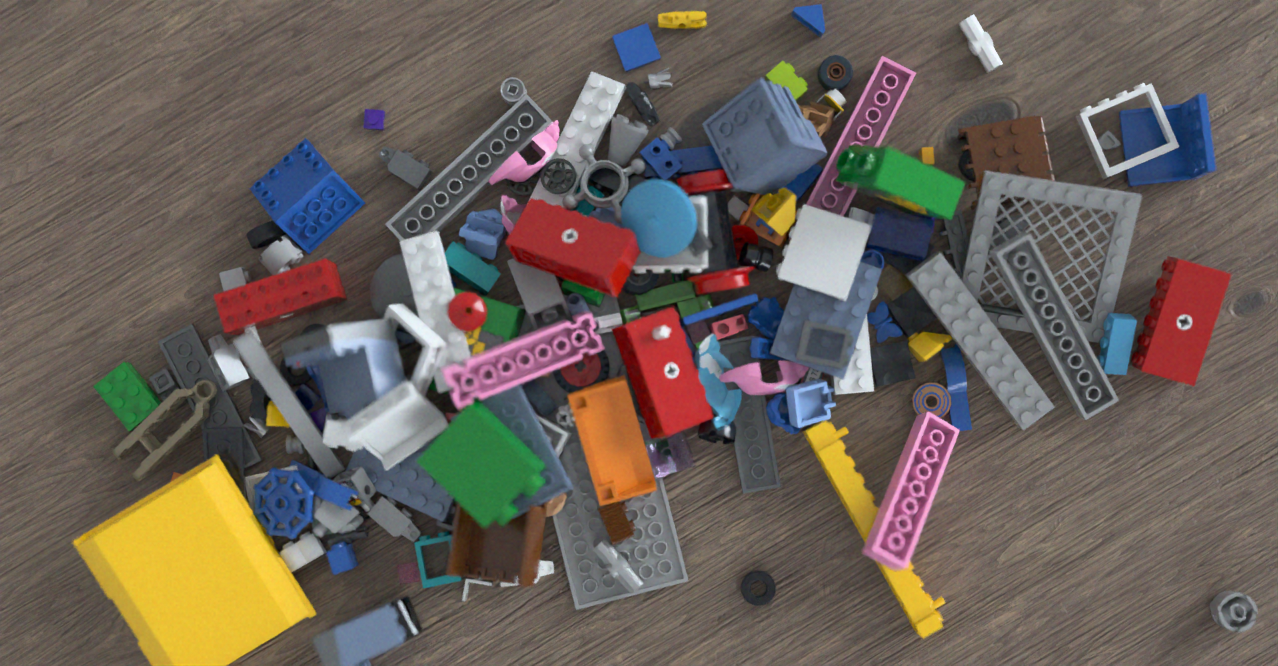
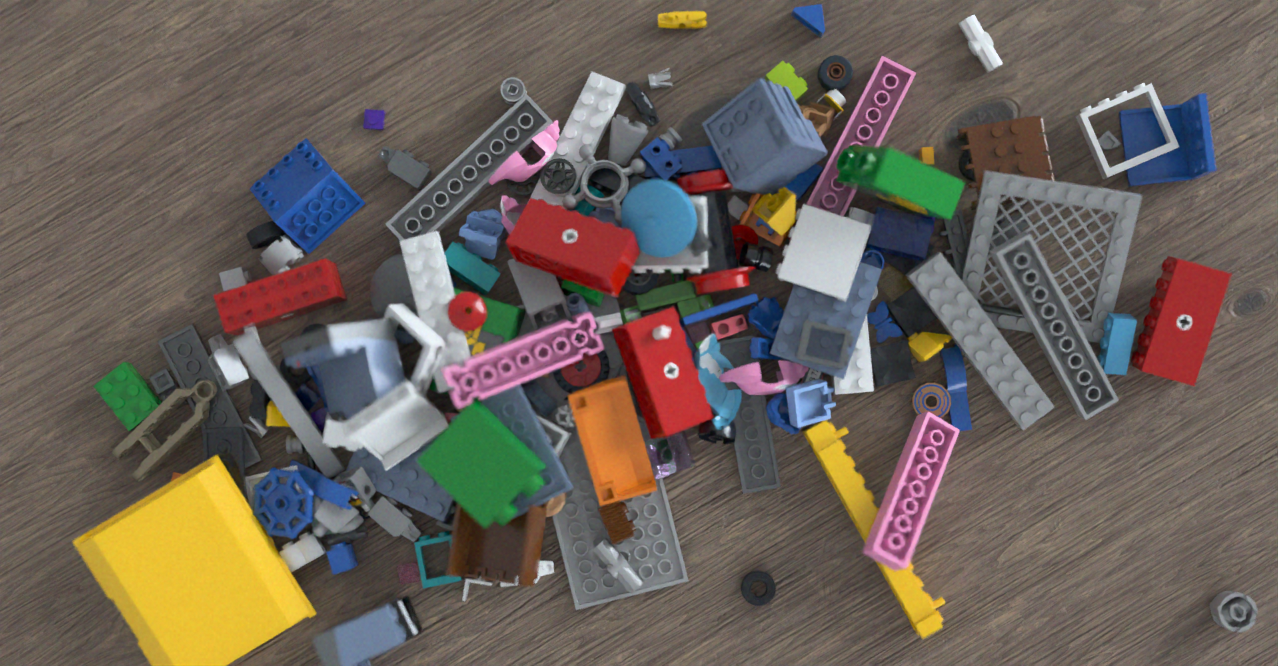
(636, 47): blue tile -> none

